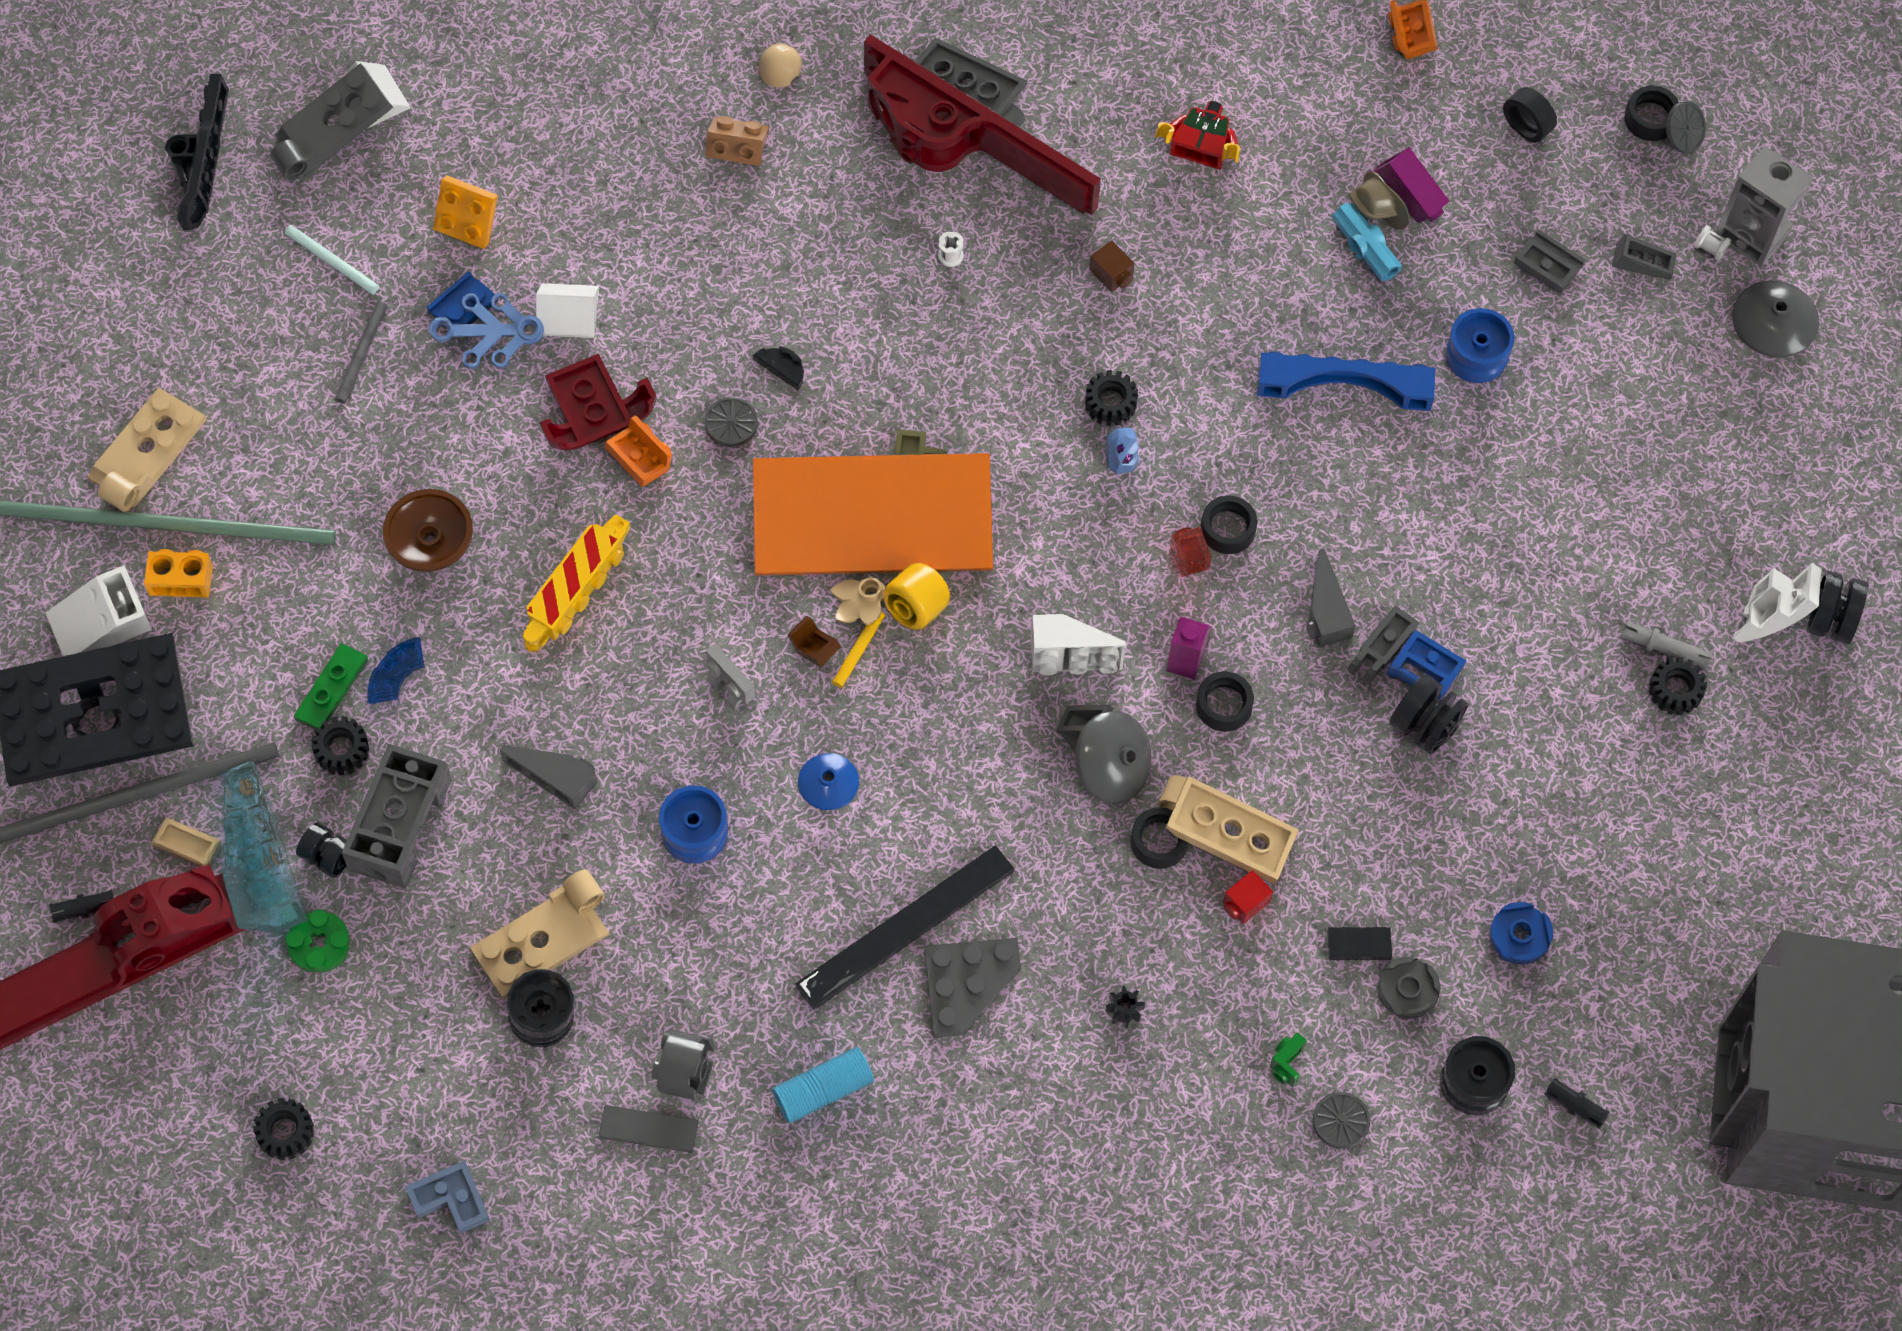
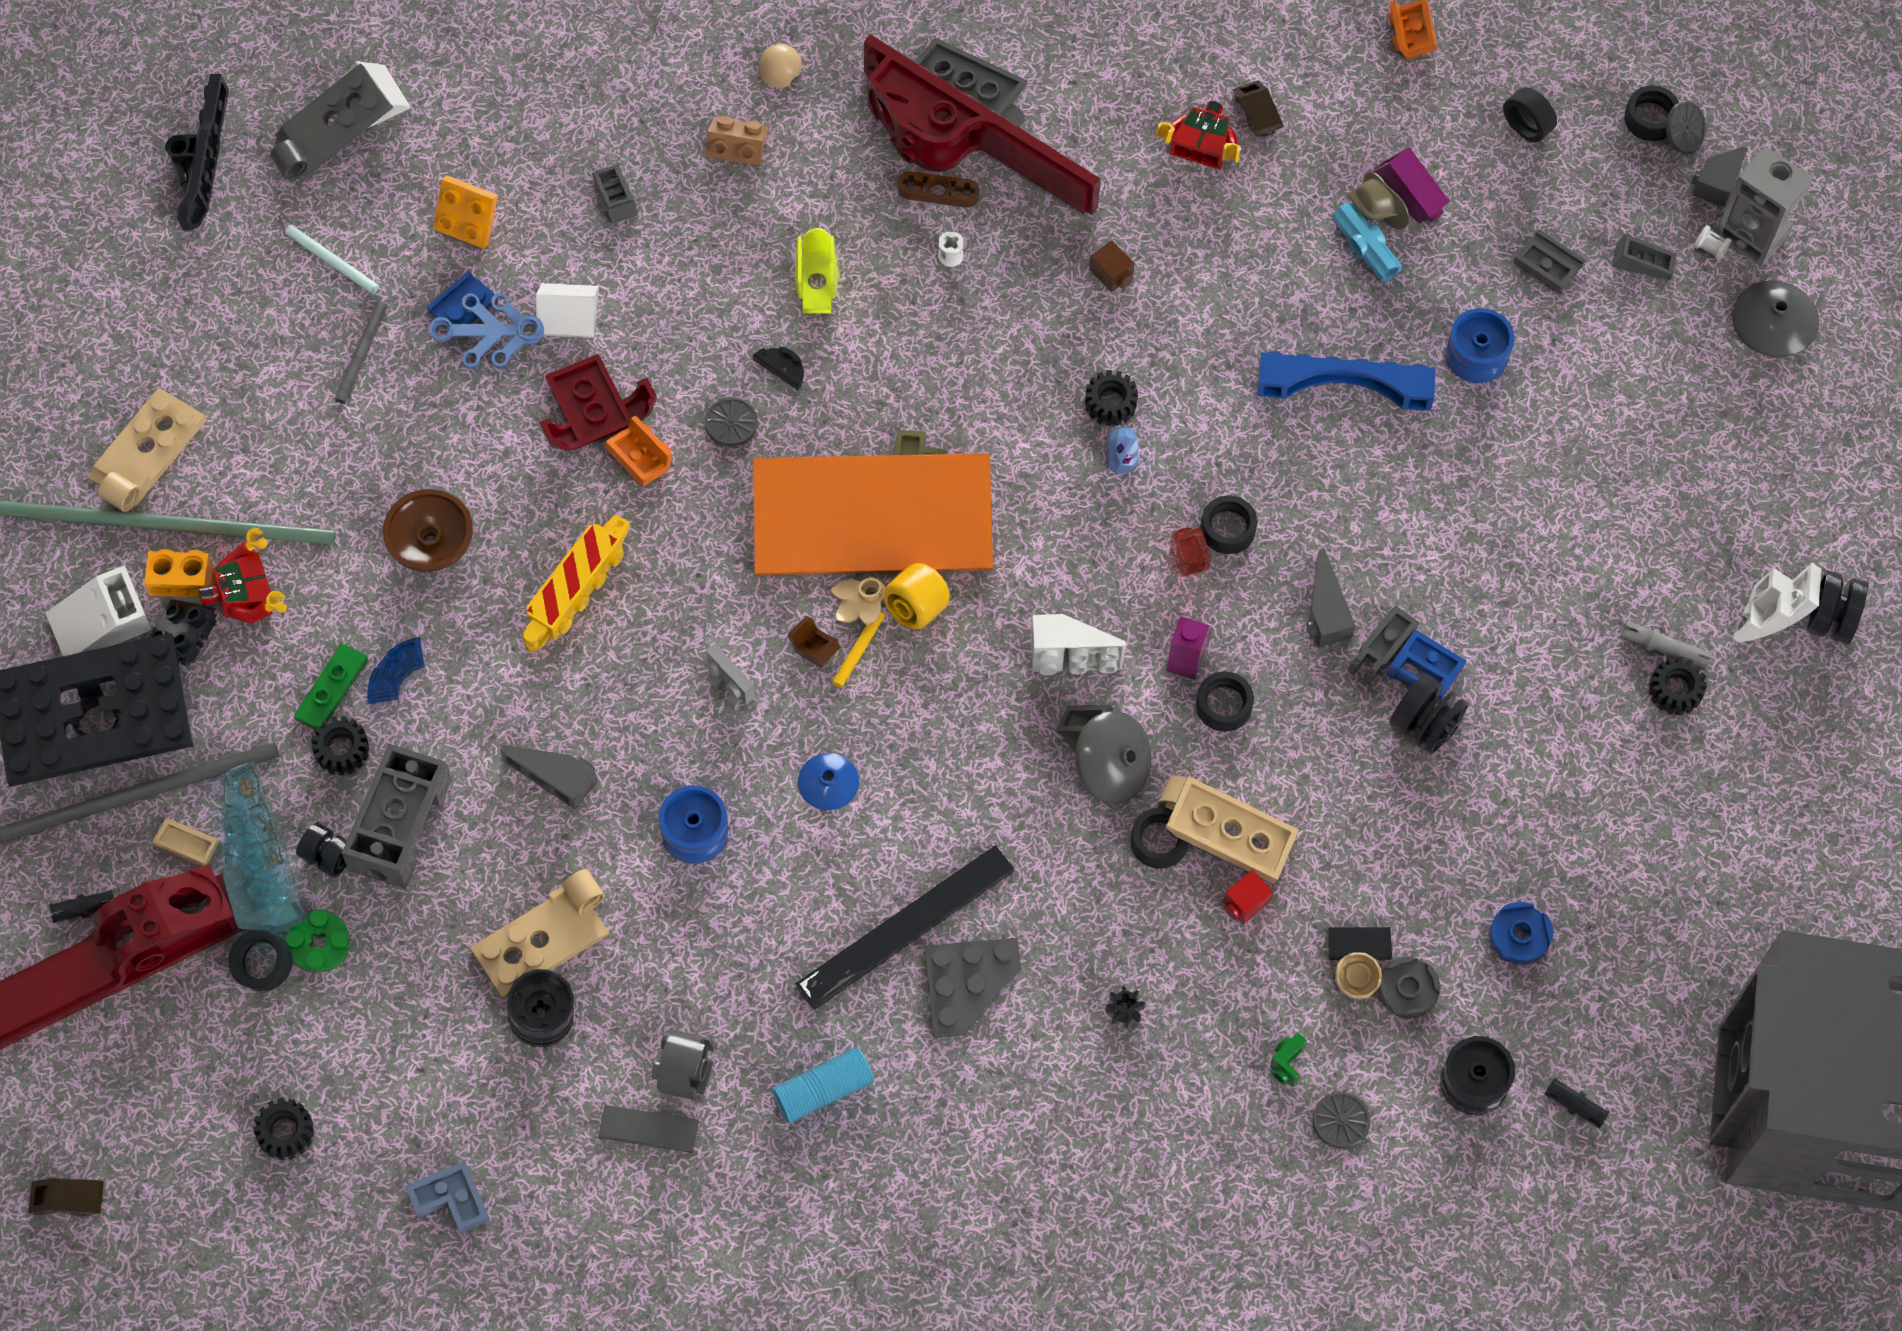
(66, 1196): none -> dark brown slope
(188, 624): none -> black hinge
(239, 952): none -> black tyre
(242, 584): none -> torso
(620, 208): none -> dark grey slope
(817, 258): none -> neon yellow piece
(931, 180): none -> reddish brown beam
(1258, 108): none -> dark brown slope
(1358, 976): none -> tan hair
(1718, 176): none -> dark grey slope

